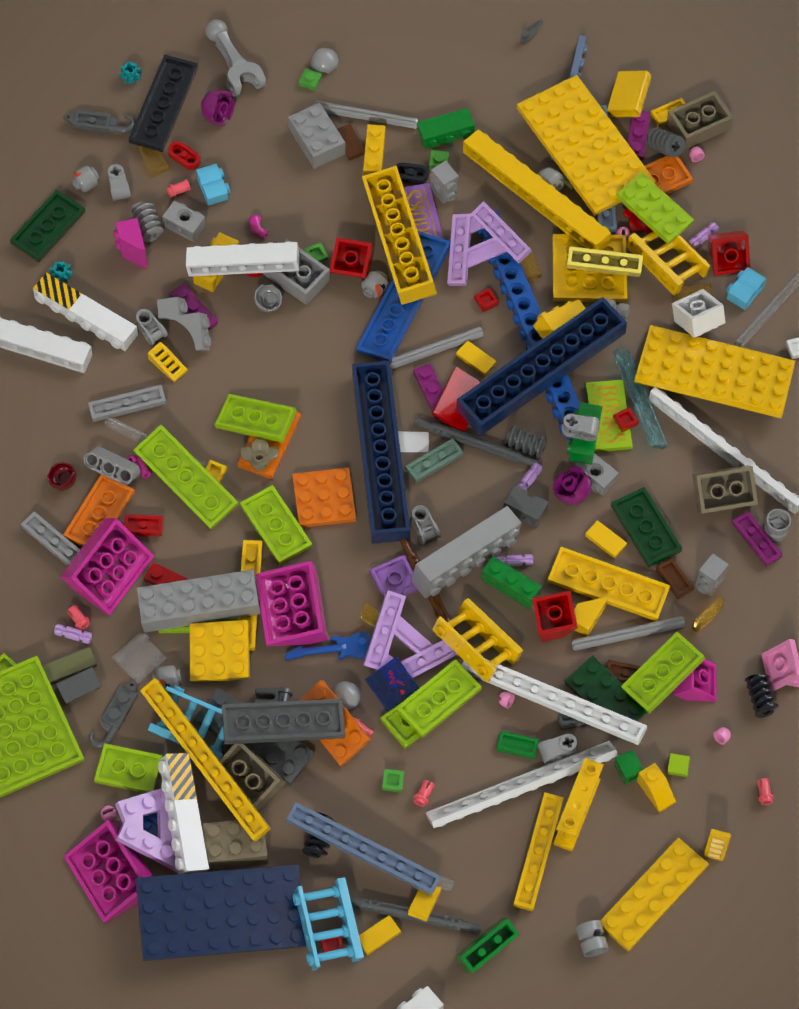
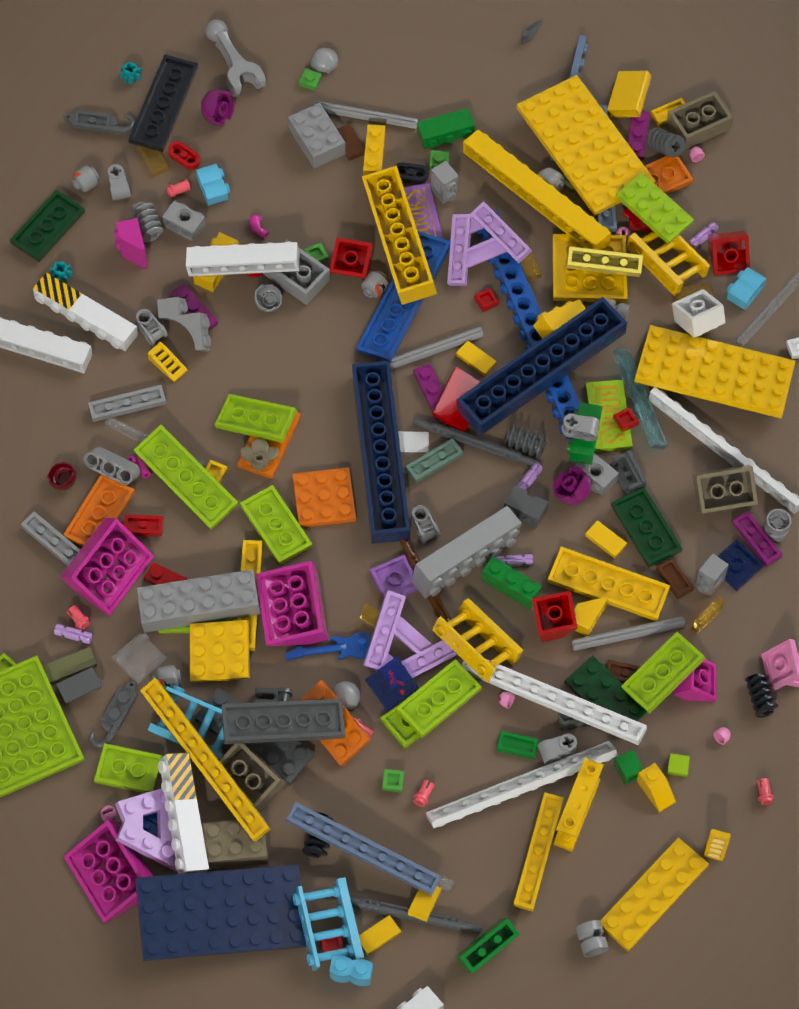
(348, 970): none -> medium azure brick
(630, 475): none -> dark grey hinge
(741, 566): none -> clear blue tile

